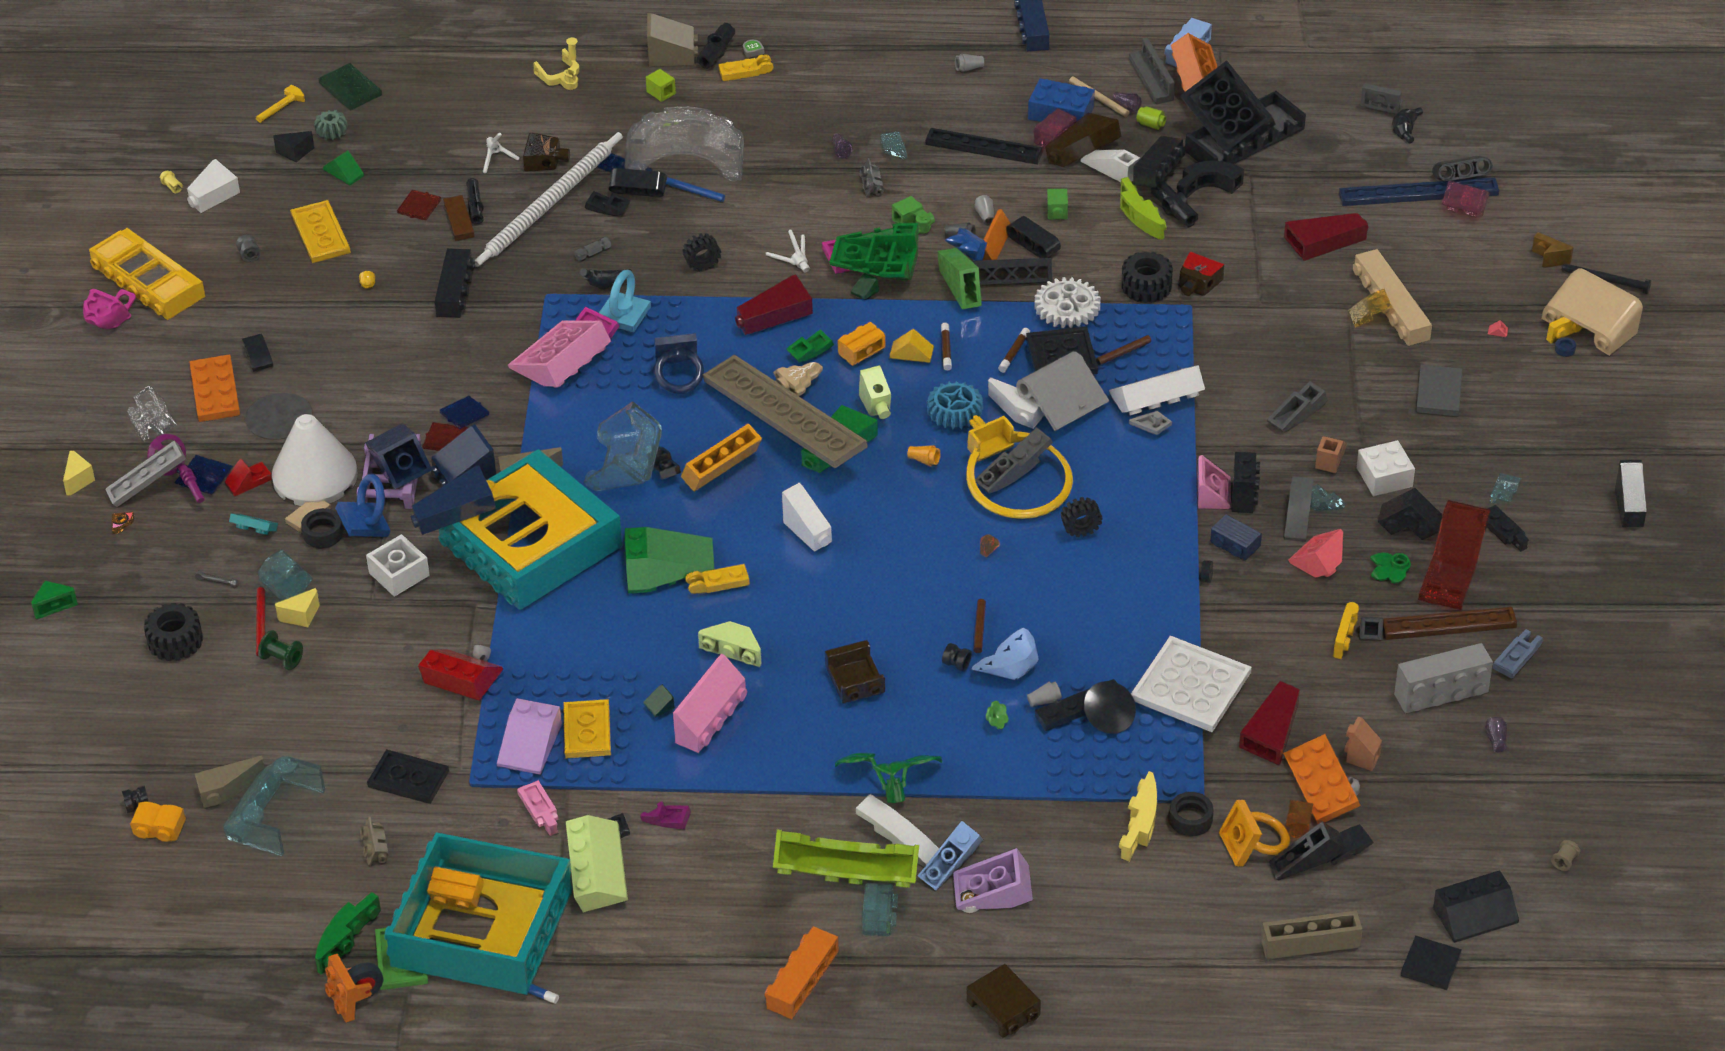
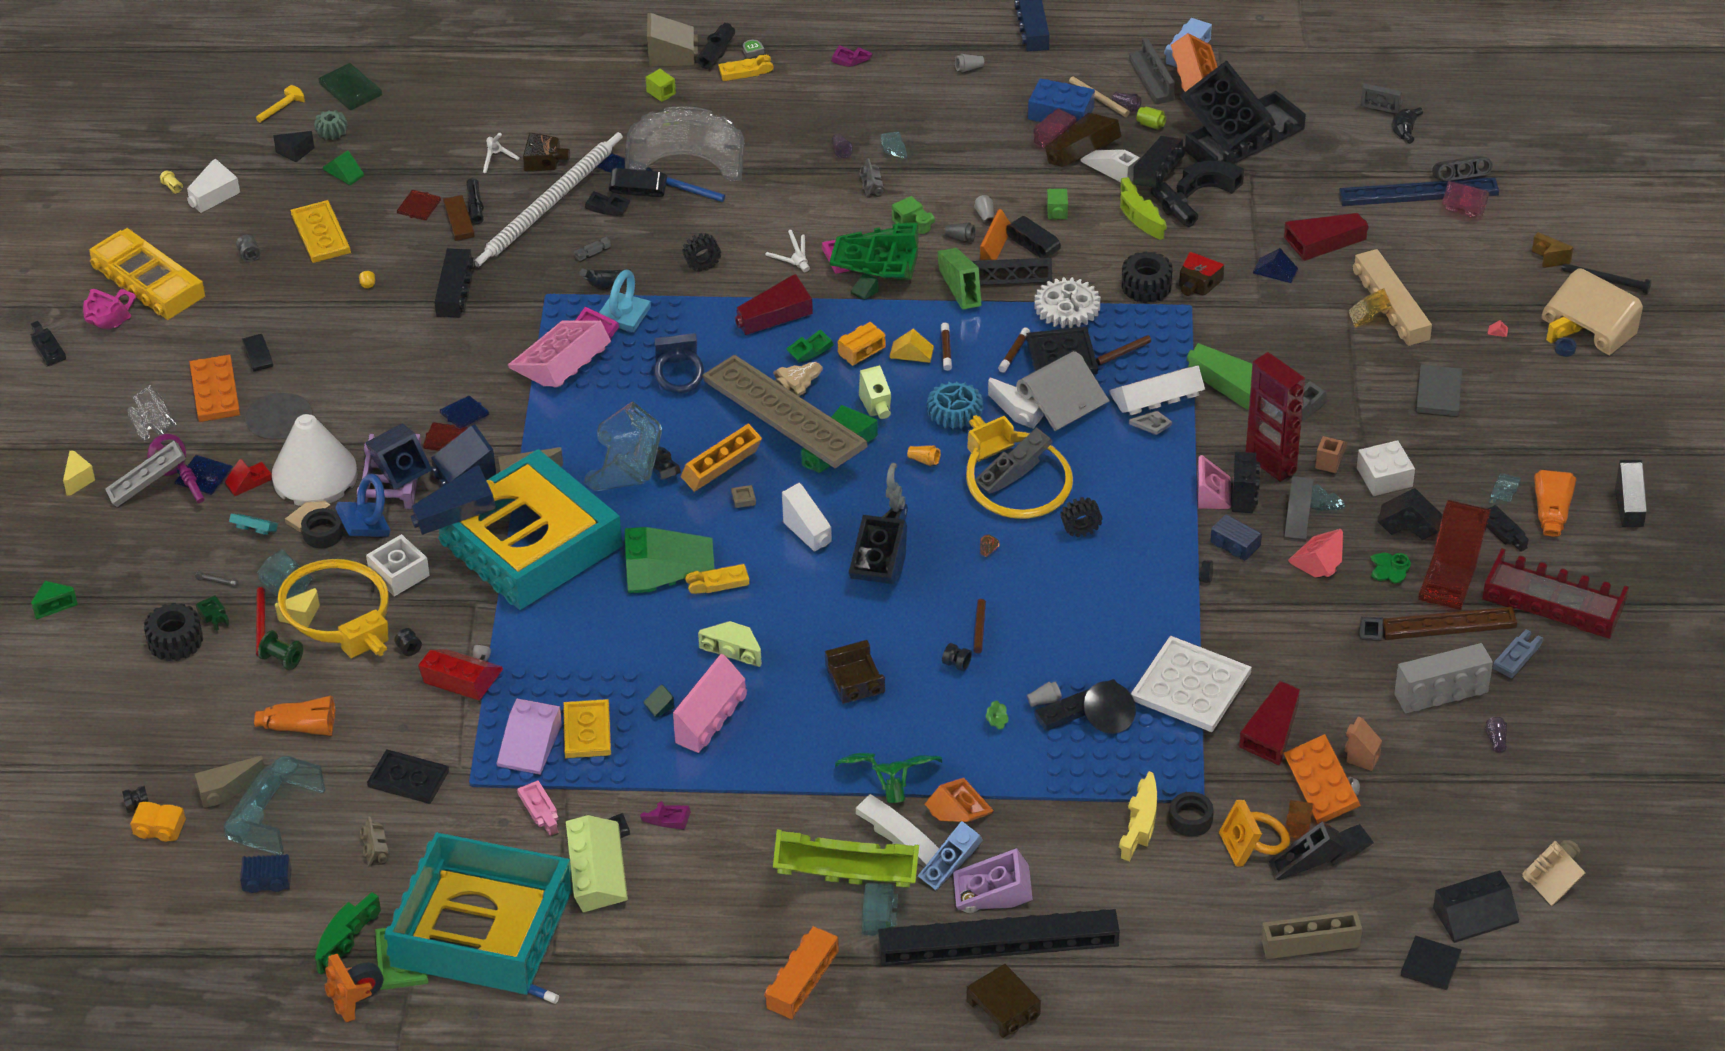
(46, 344): none -> black hinge
(121, 520): clear orange tile -> none
(212, 610): none -> dark green plate
(265, 873): none -> dark blue brick
(308, 716): none -> orange piece
(356, 635): none -> yellow brick
(408, 642): none -> black wheel
(455, 887): light orange brick -> none
(567, 78): light yellow piece -> none
(743, 496): none -> dark tan tile
(848, 58): none -> magenta slope
(882, 540): none -> black slope
(957, 802): none -> orange slope
(968, 244): blue tile -> none
(984, 146): black tile -> none
(998, 937): none -> black brick
(1014, 662): light blue piece -> none
(1223, 372): none -> bright green slope
(1275, 416): none -> dark red window
(1276, 266): none -> clear blue slope
(1345, 629): yellow hinge -> none
(1553, 873): none -> tan hinge
(1554, 495): none -> orange piece
(1554, 597): none -> window

